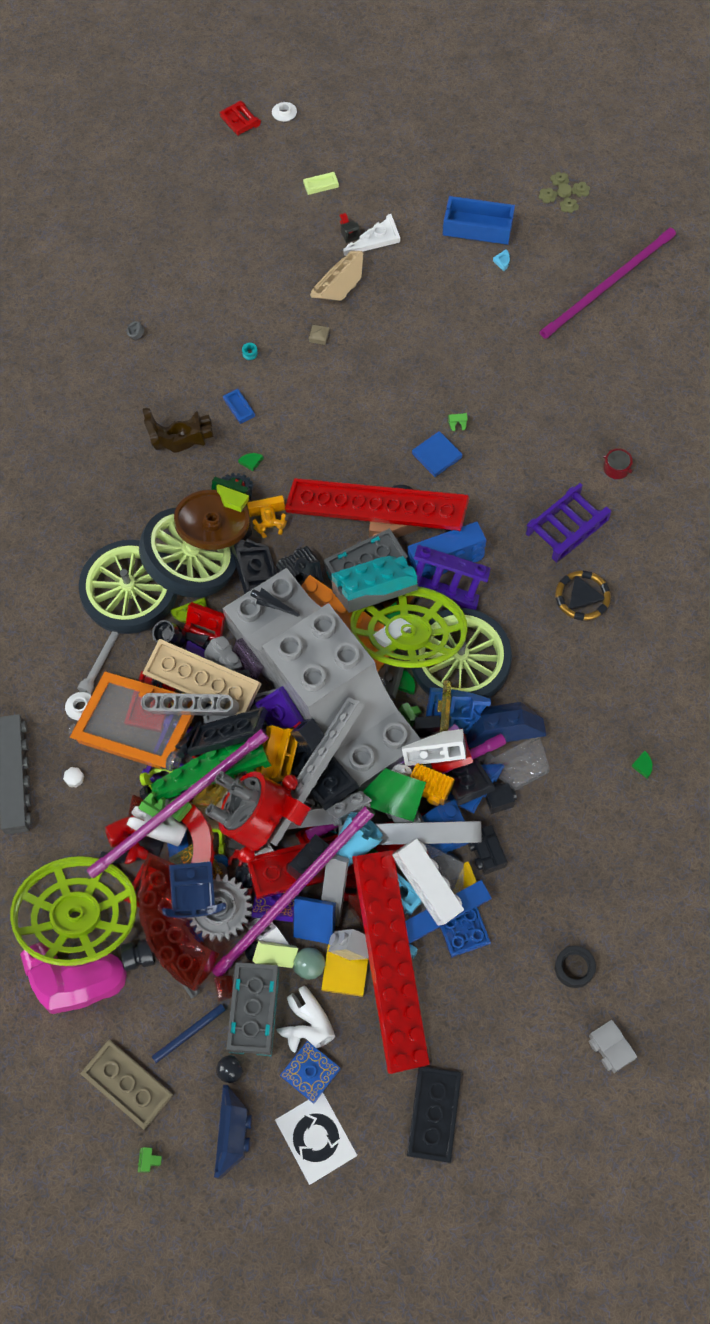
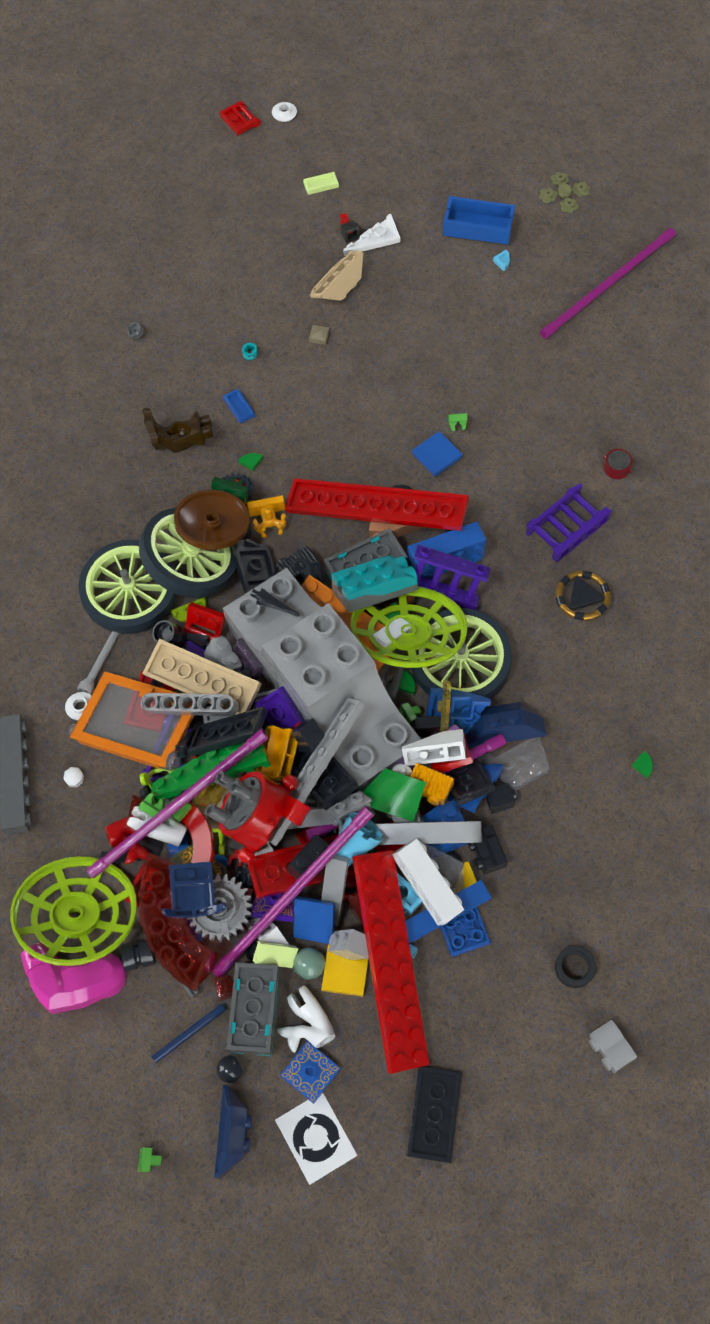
(127, 1084): dark tan tile -> none
(232, 498): lime tile -> none

